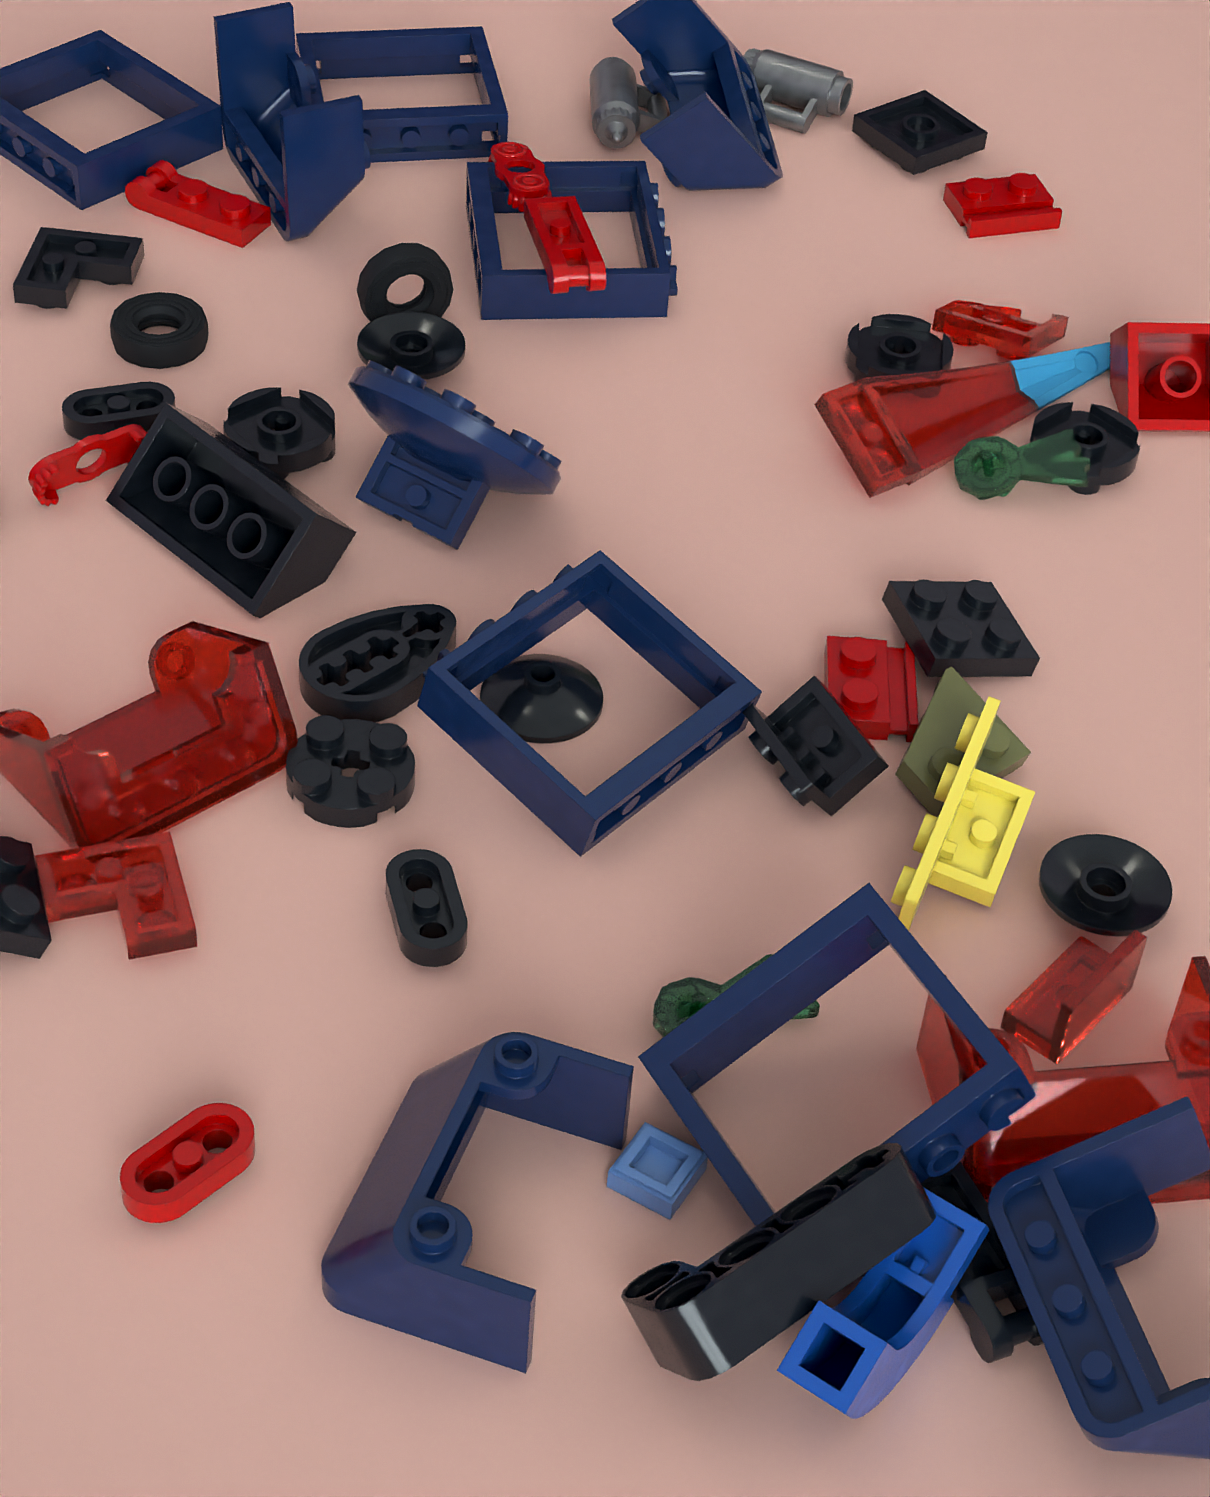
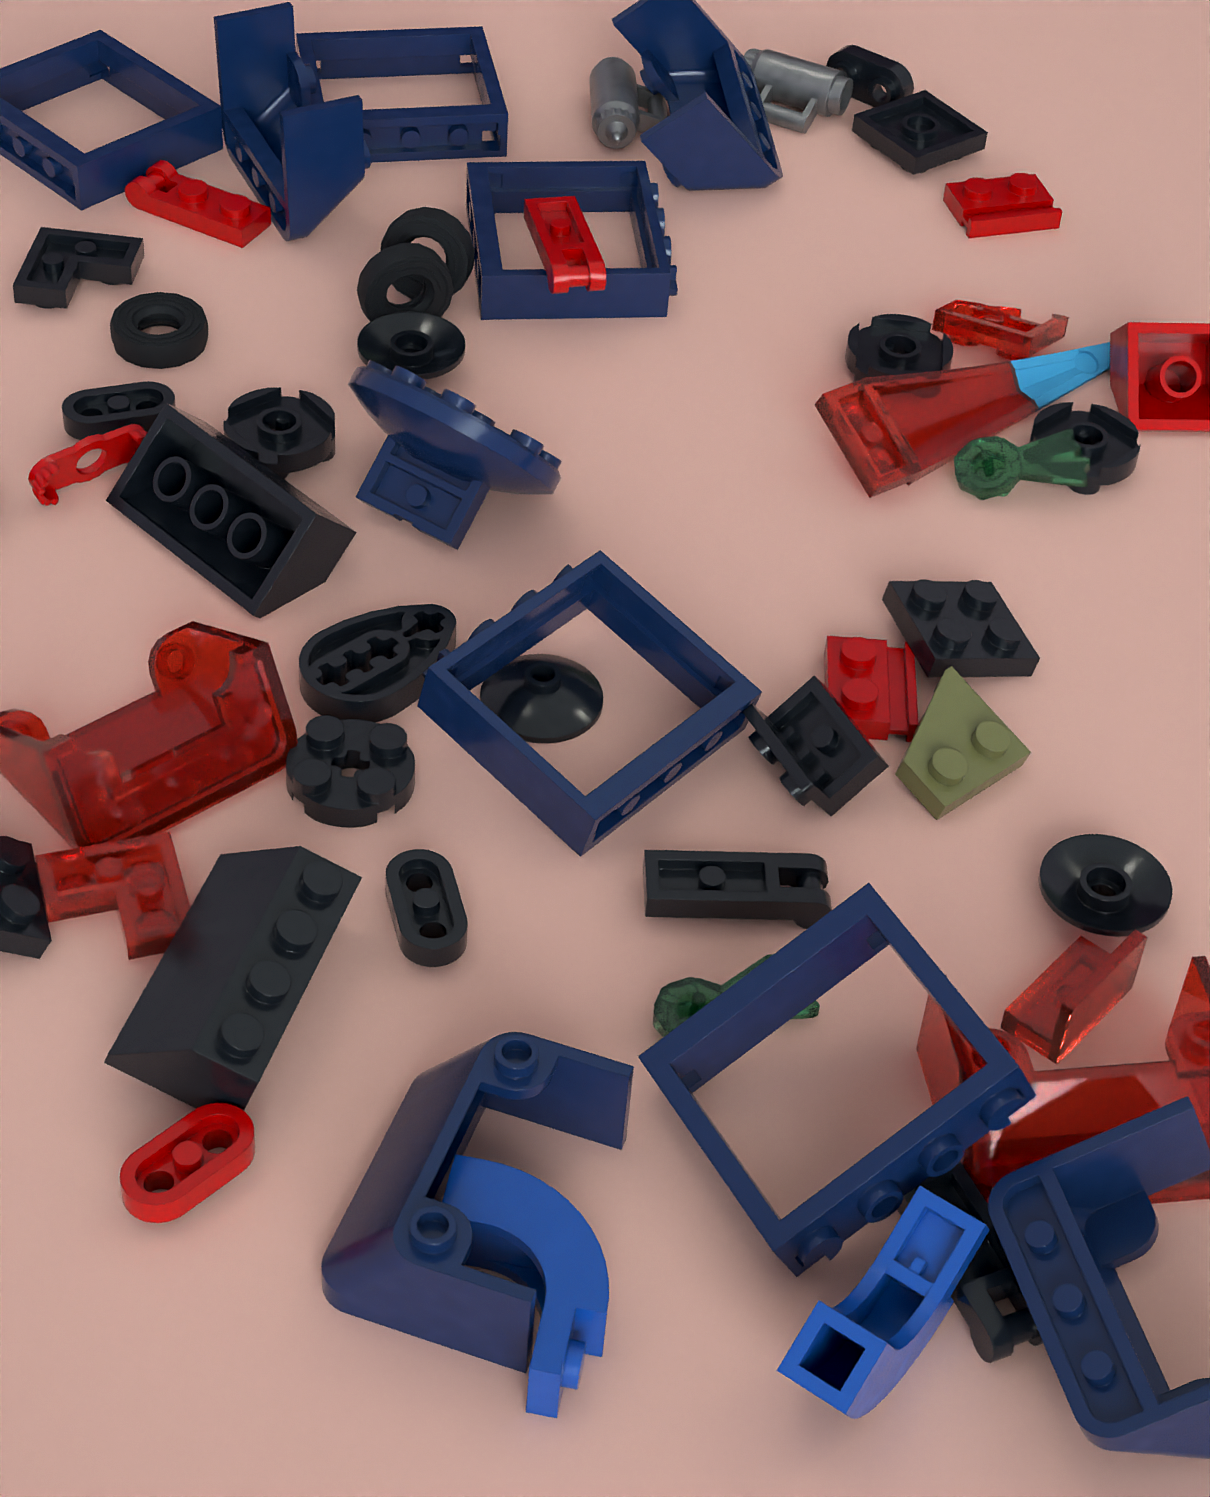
(234, 975): none -> black slope
(443, 229): none -> black tyre
(520, 184): red piece -> none
(544, 1244): none -> blue arch
(657, 1170): medium blue tile -> none
(736, 885): none -> black plate
(775, 1274): black beam -> none
(870, 72): none -> black plate
(975, 830): light yellow bracket -> none

